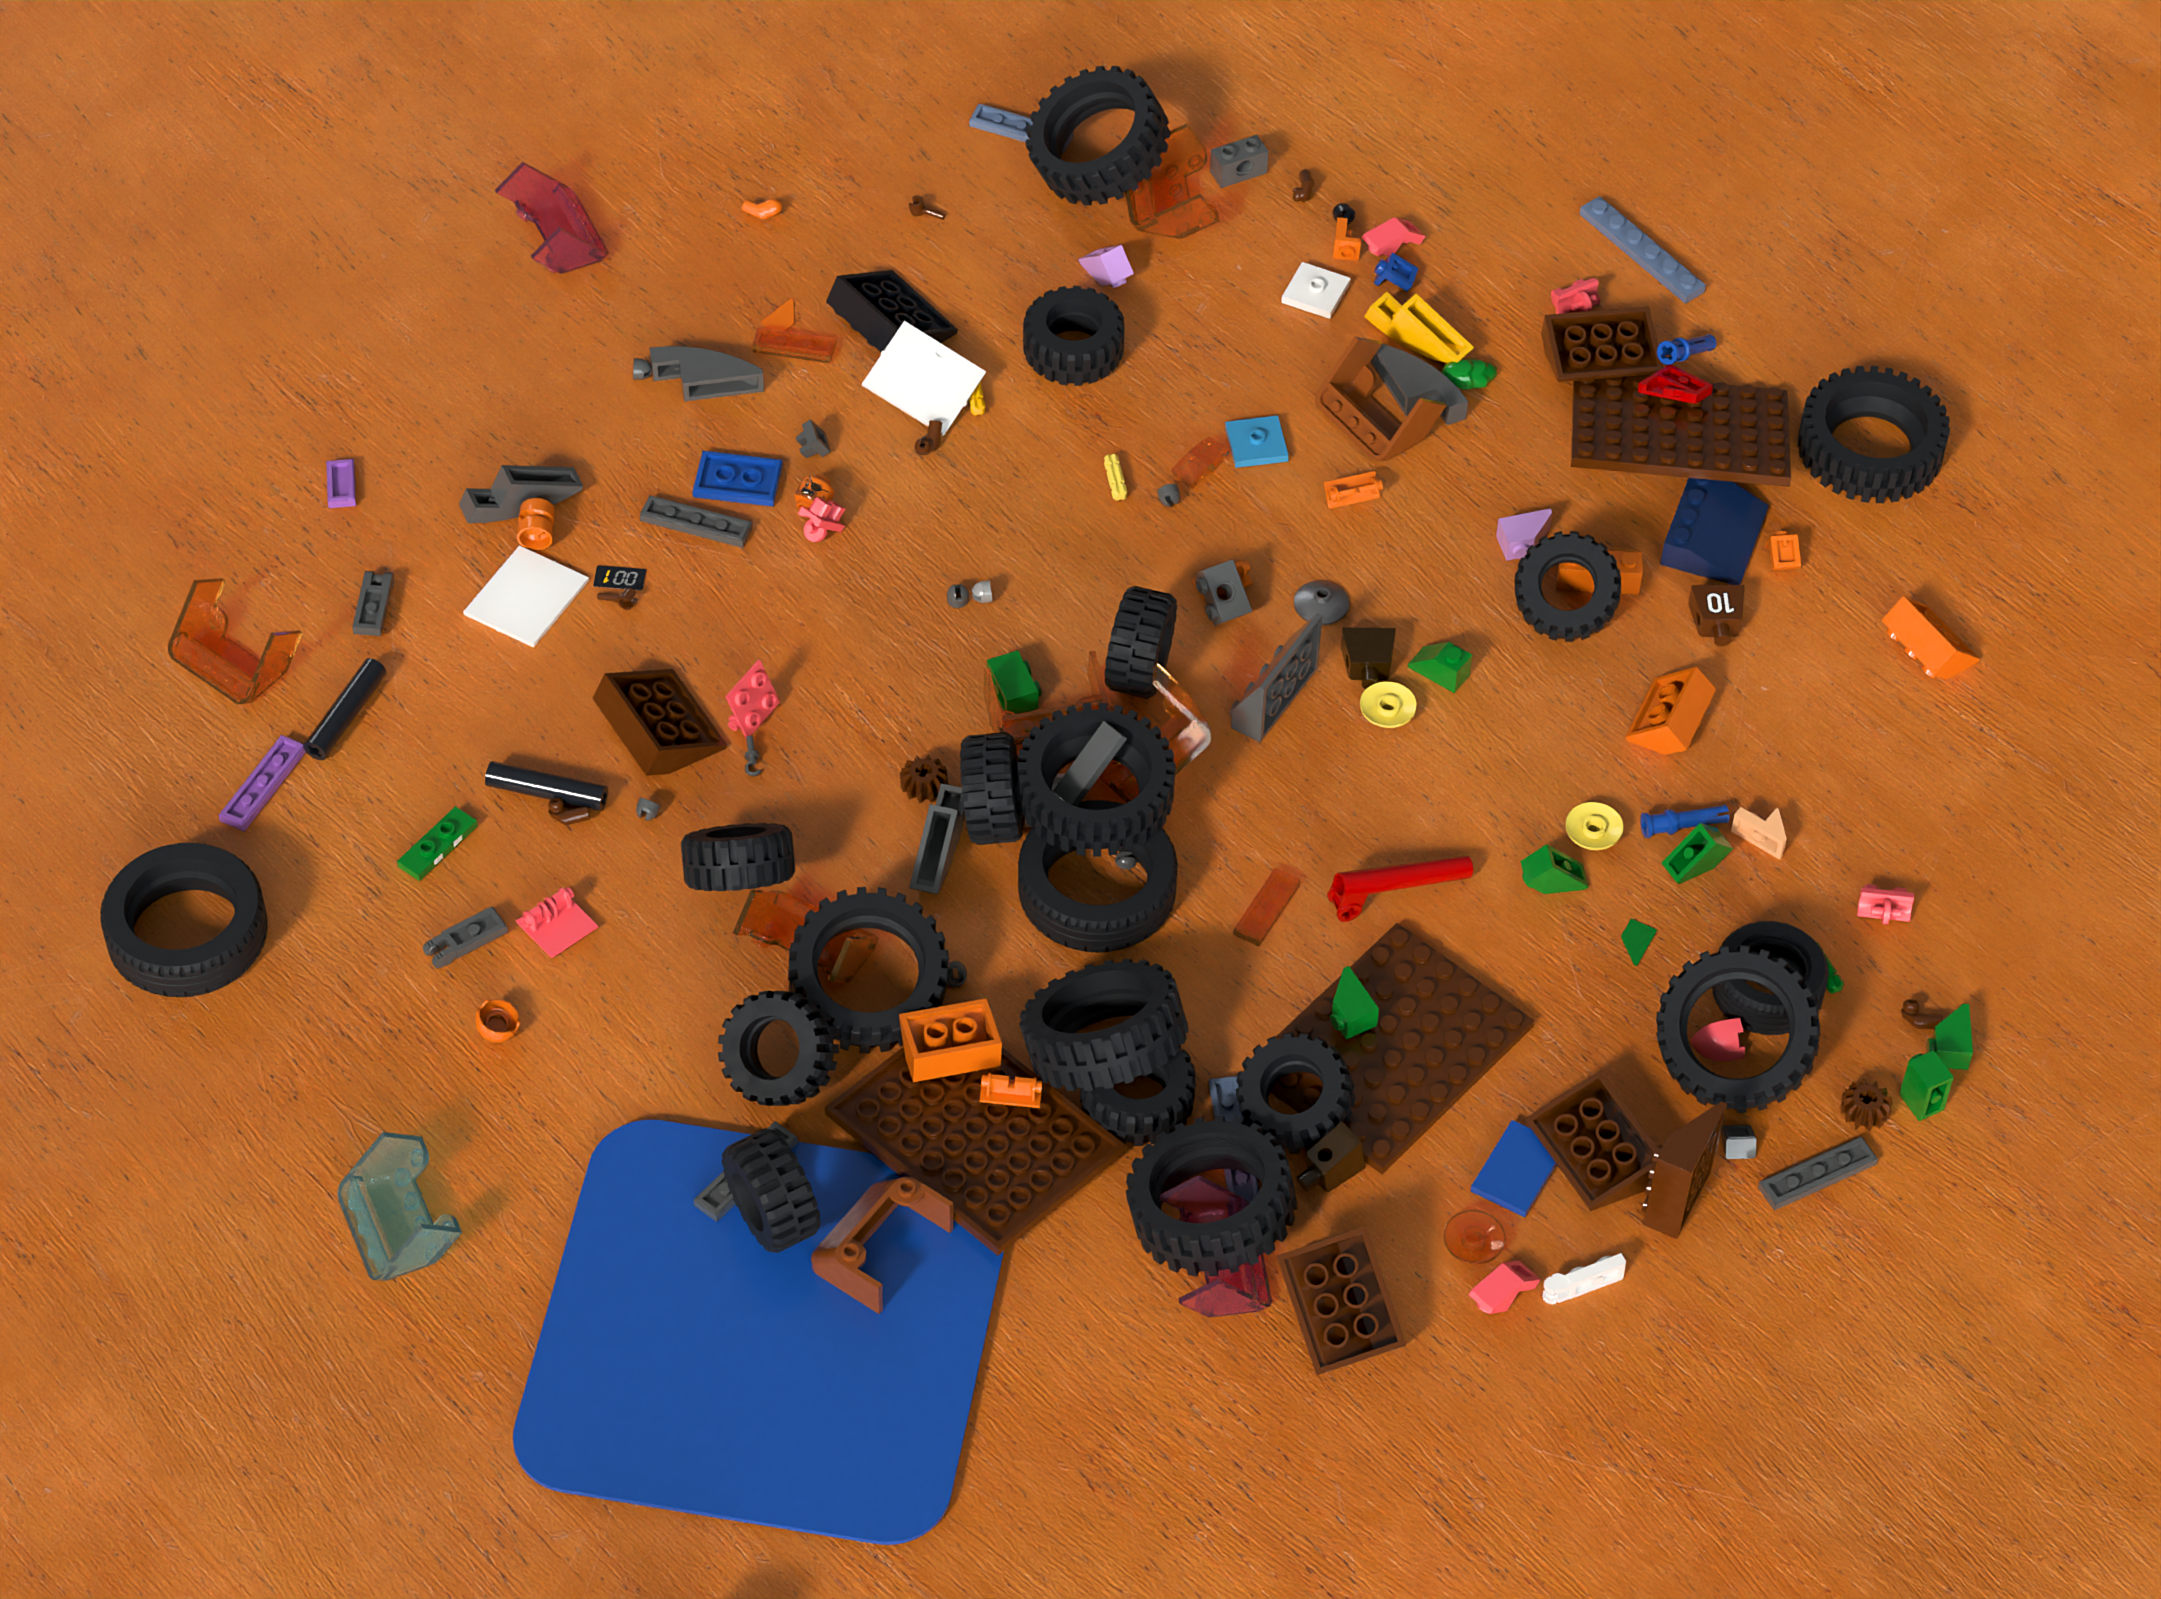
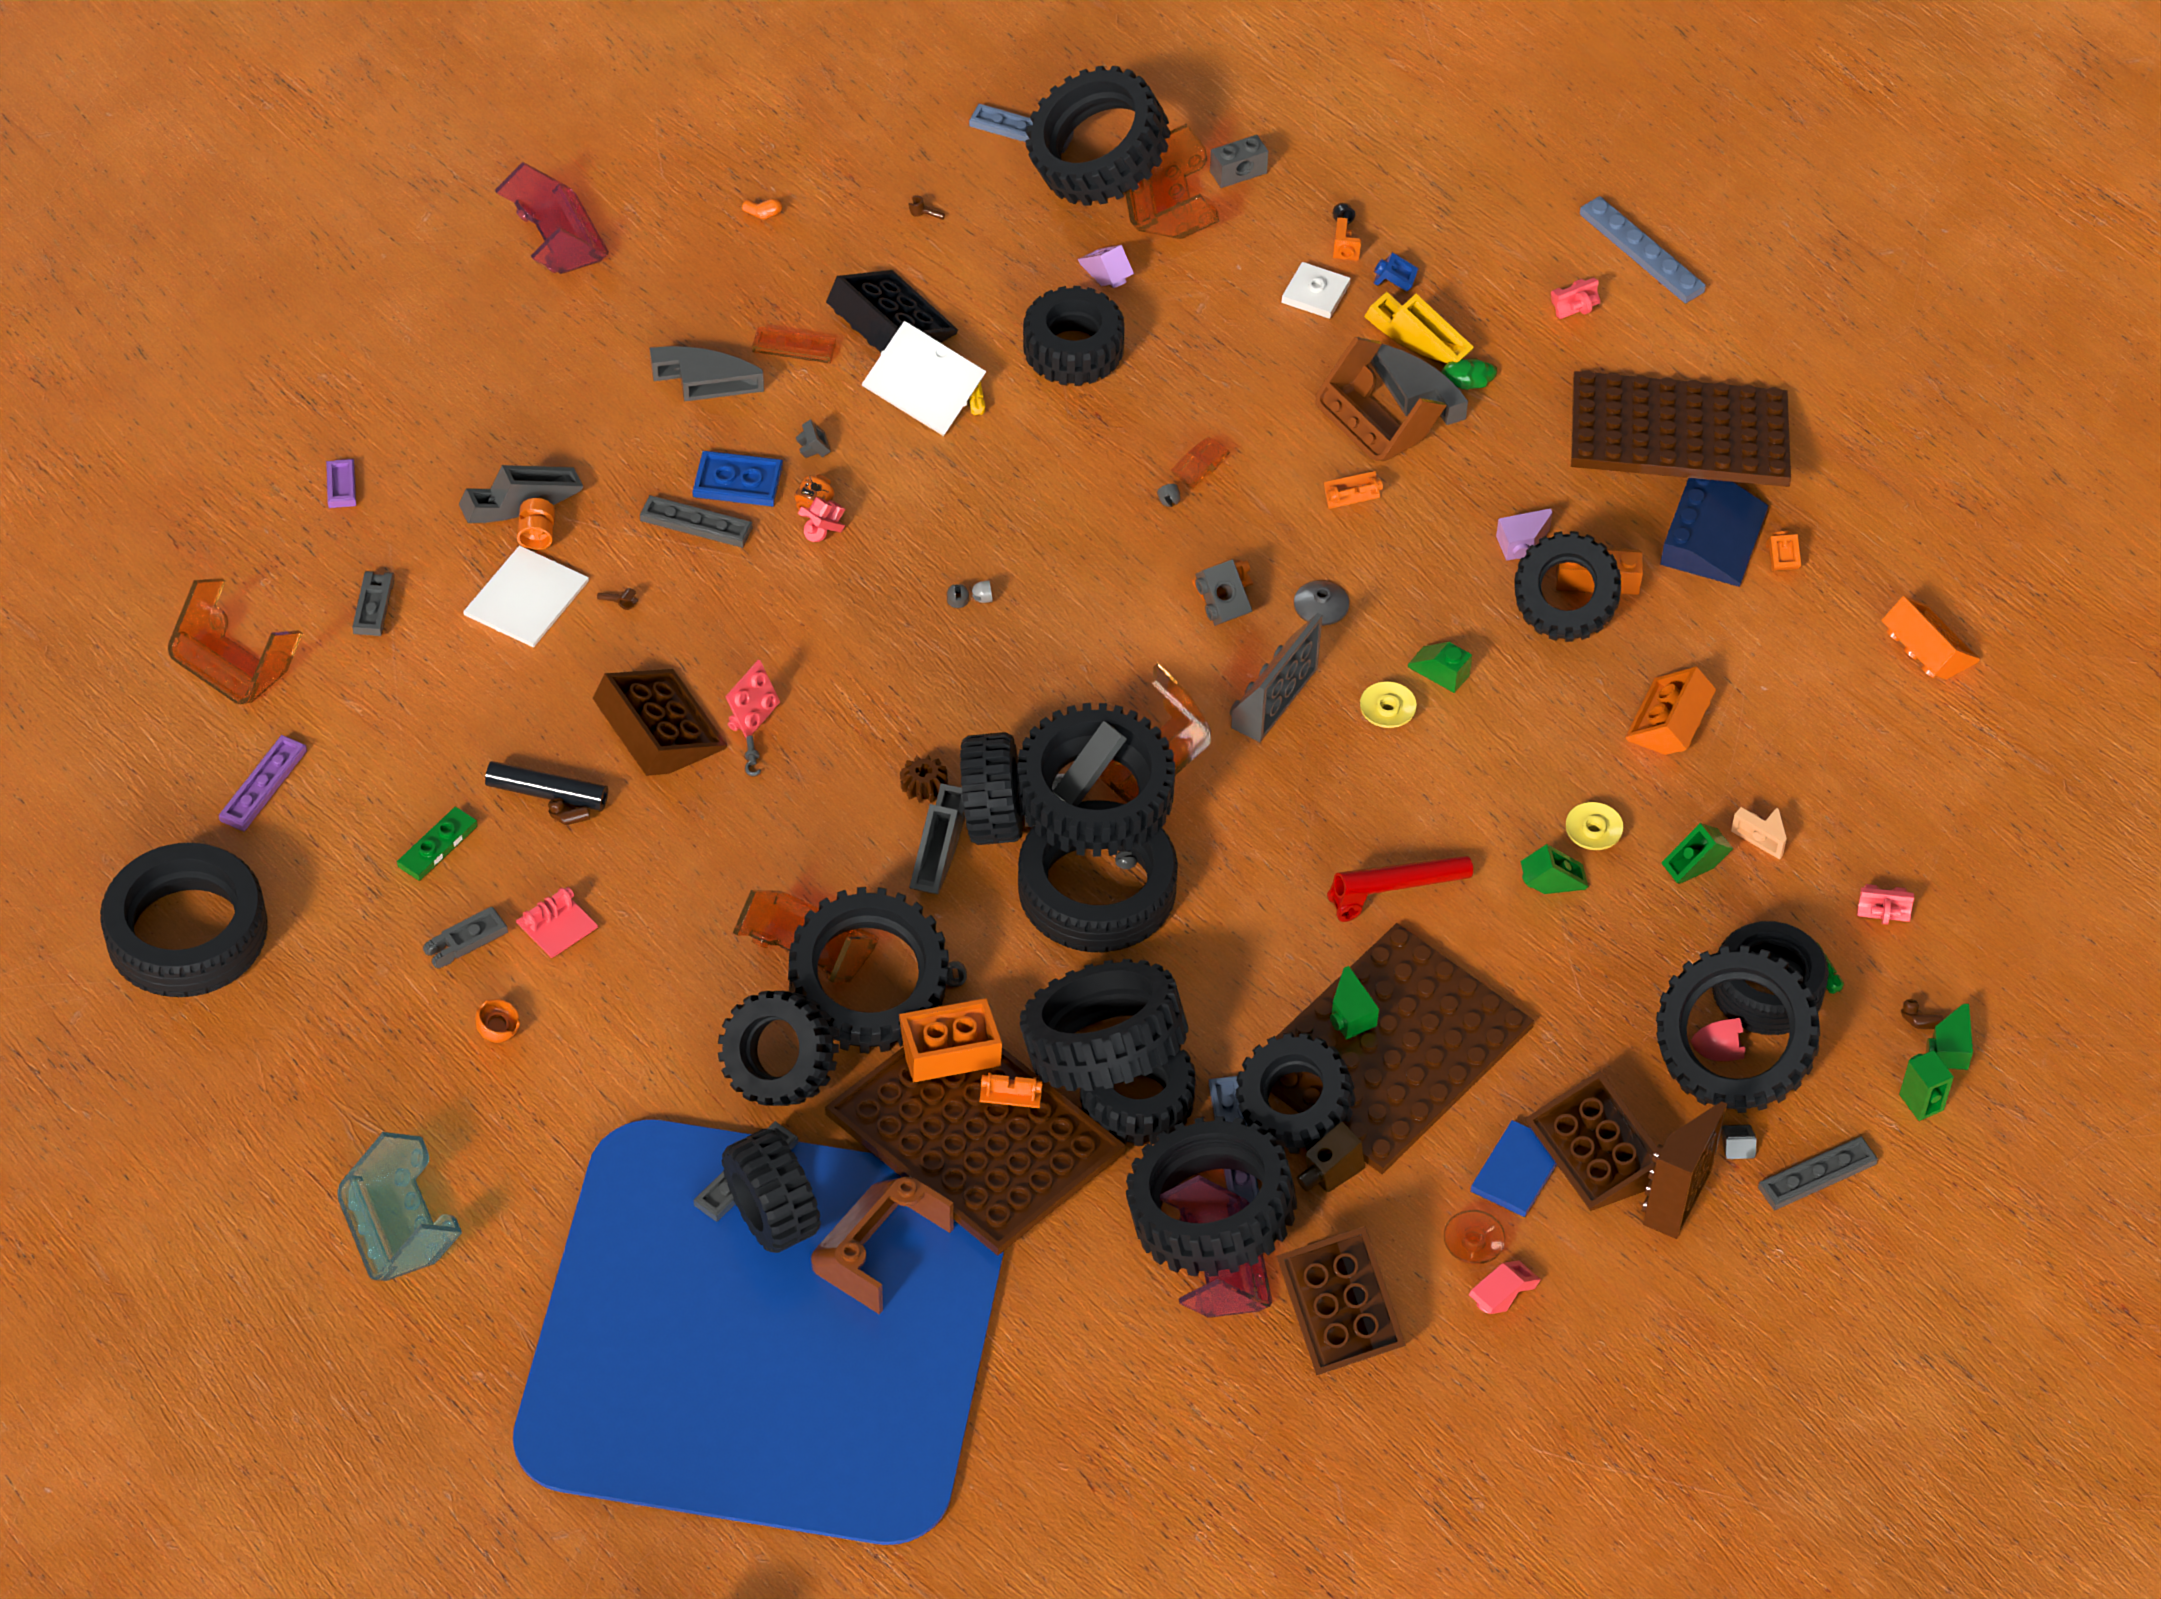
(344, 709): black piece -> none
(619, 577): black sticker -> none
(641, 369): dark grey hinge -> none
(646, 806): dark grey hinge -> none
(738, 857): black tyre -> none
(782, 317): orange sticker -> none
(931, 440): reddish brown arm -> none
(1014, 683): green brick -> none
(1020, 724): clear orange windscreen -> none
(1115, 477): light yellow axle -> none
(1140, 641): black tyre -> none
(1256, 441): dark azure plate -> none
(1266, 907): clear orange tile -> none
(1307, 183): reddish brown arm -> none
(1368, 653): dark brown torso -> none
(1390, 235): coral slope -> none
(1584, 1279): white hinge -> none
(1601, 344): reddish brown slope -> none
(1637, 939): green sticker -> none
(1670, 822): blue pin -> none
(1675, 385): red wing -> none
(1681, 349): blue pin -> none
(1717, 611): reddish brown torso -> none
(1866, 1105): reddish brown gear -> none
(1880, 397): black tyre -> none

